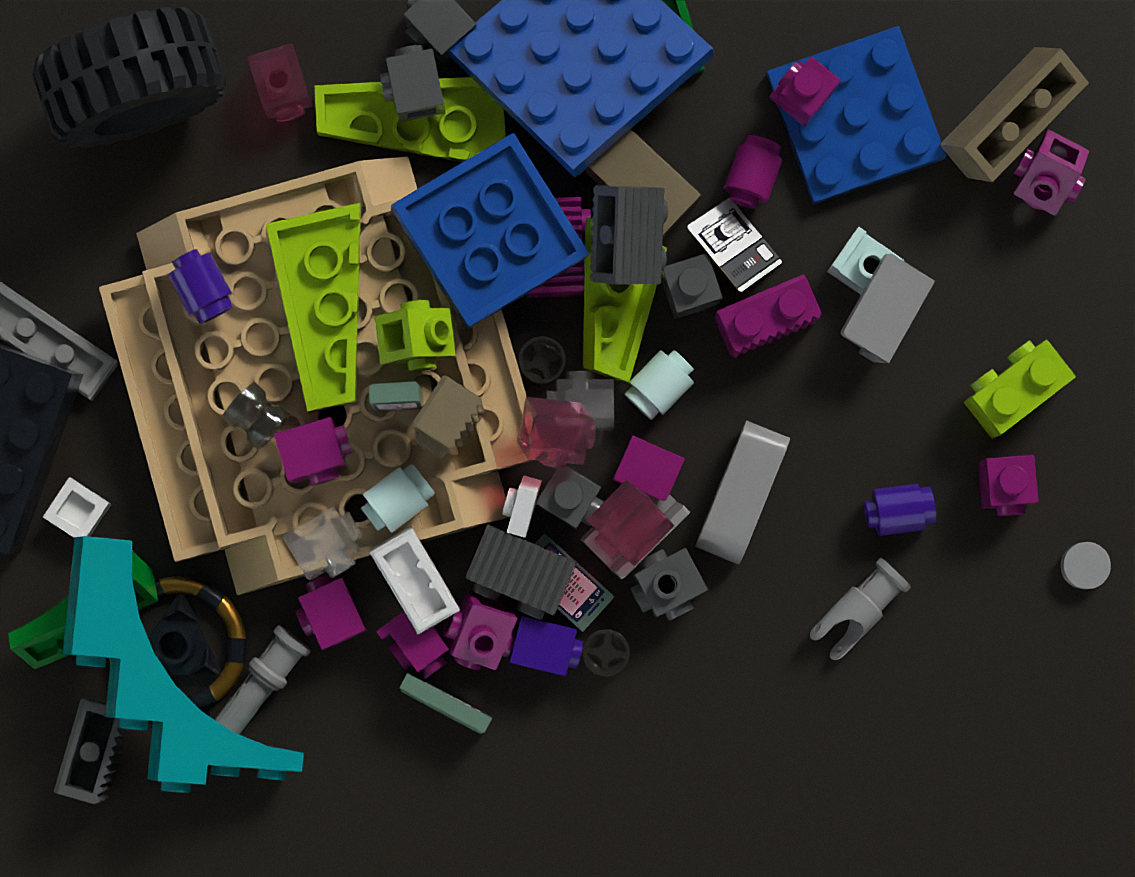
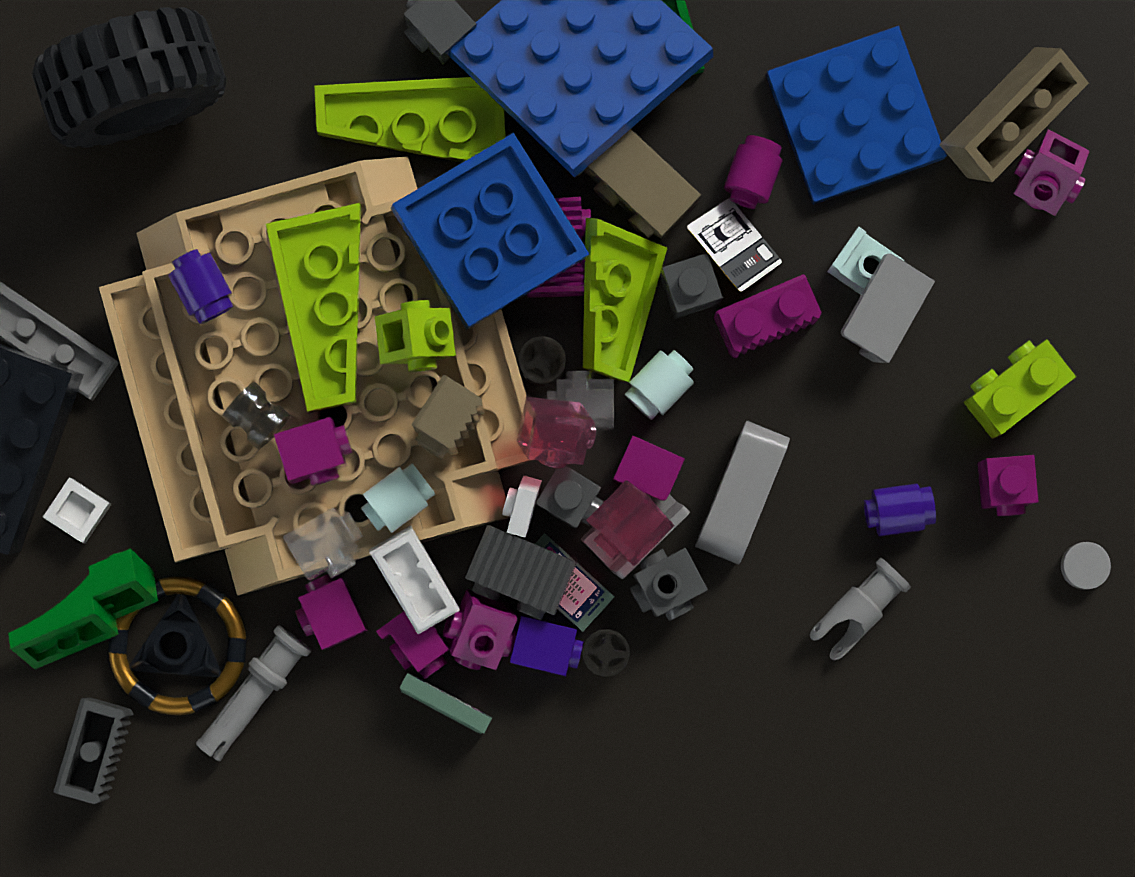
(107, 624): teal arch -> none
(280, 83): clear pink brick -> none
(396, 396): sand green tile -> none
(413, 83): dark grey brick -> none
(628, 234): dark grey brick -> none
(805, 90): magenta brick -> none

